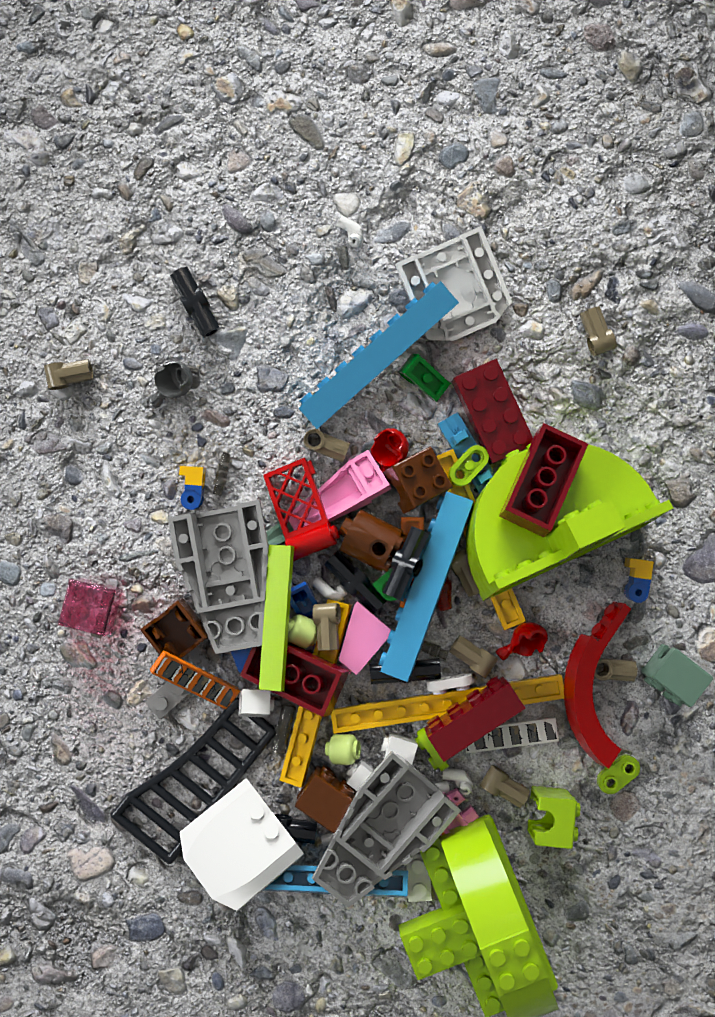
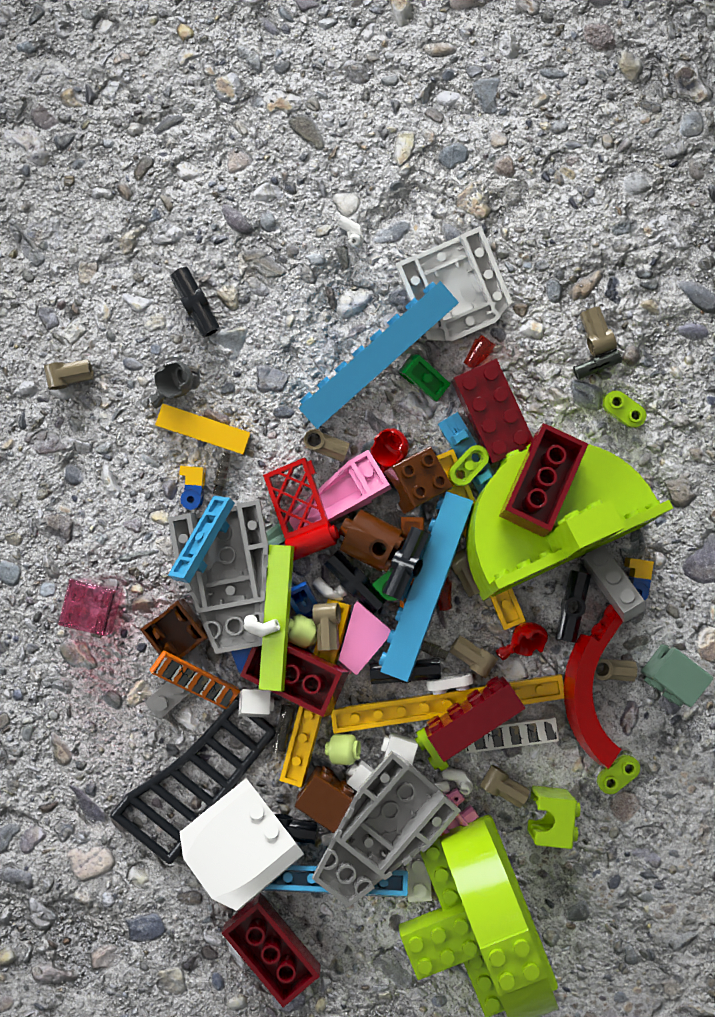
(201, 539): none -> dark azure hinge
(203, 429): none -> yellow tile
(259, 629): none -> white arm
(271, 950): none -> dark red brick
(479, 352): none -> clear red cone
(570, 622): none -> black piece
(597, 364): none -> pearl dark grey pin
(614, 583): none -> light grey brick
(624, 411): none -> lime plate

